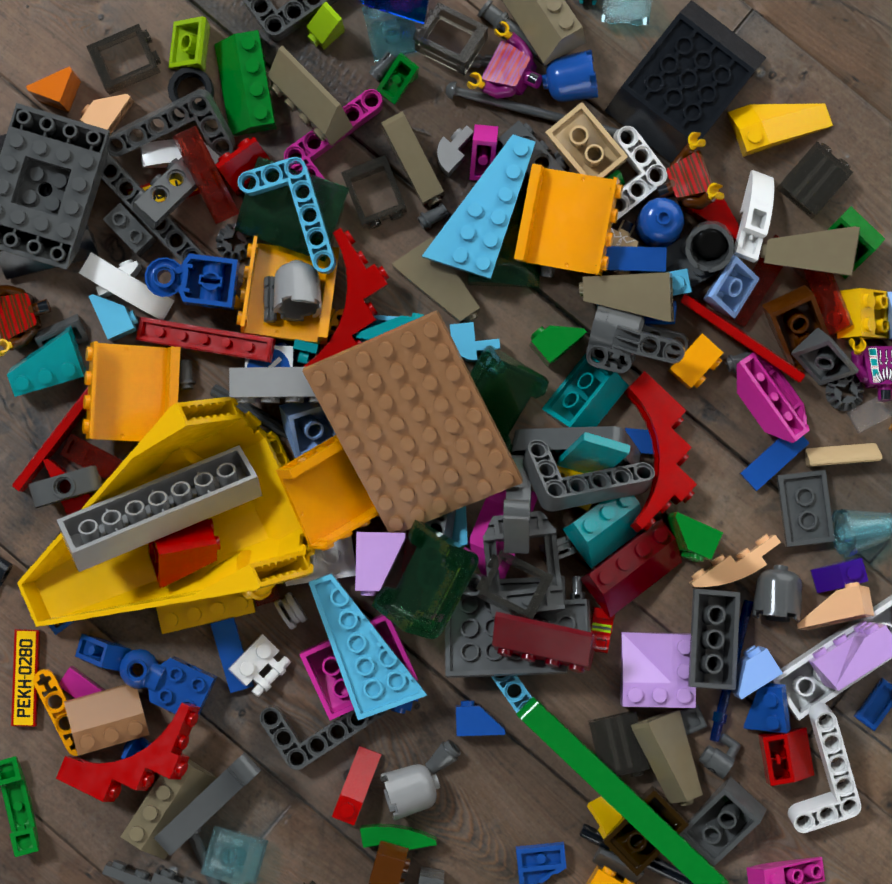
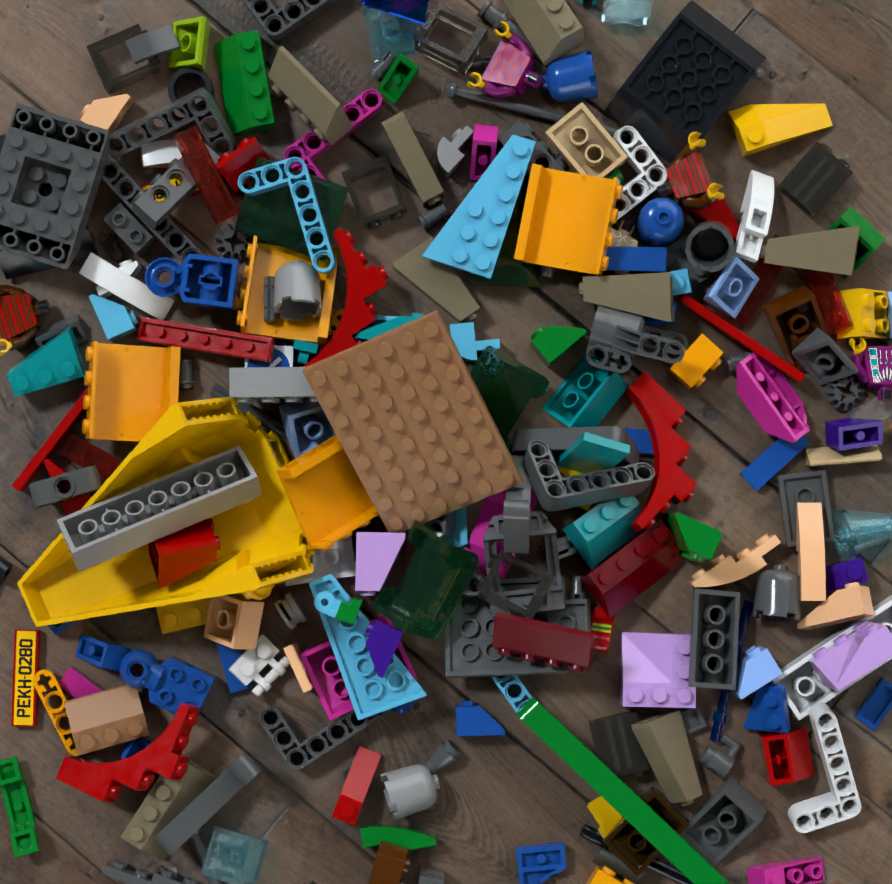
(56, 89): orange slope -> none
(152, 43): none -> dark grey slope
(234, 621): none -> light nougat slope
(292, 652): none -> light nougat tile
(325, 26): lime slope -> none
(329, 604): none -> leg
(382, 644): none -> dark purple slope
(810, 551): none -> light nougat slope
(853, 433): none -> dark purple slope

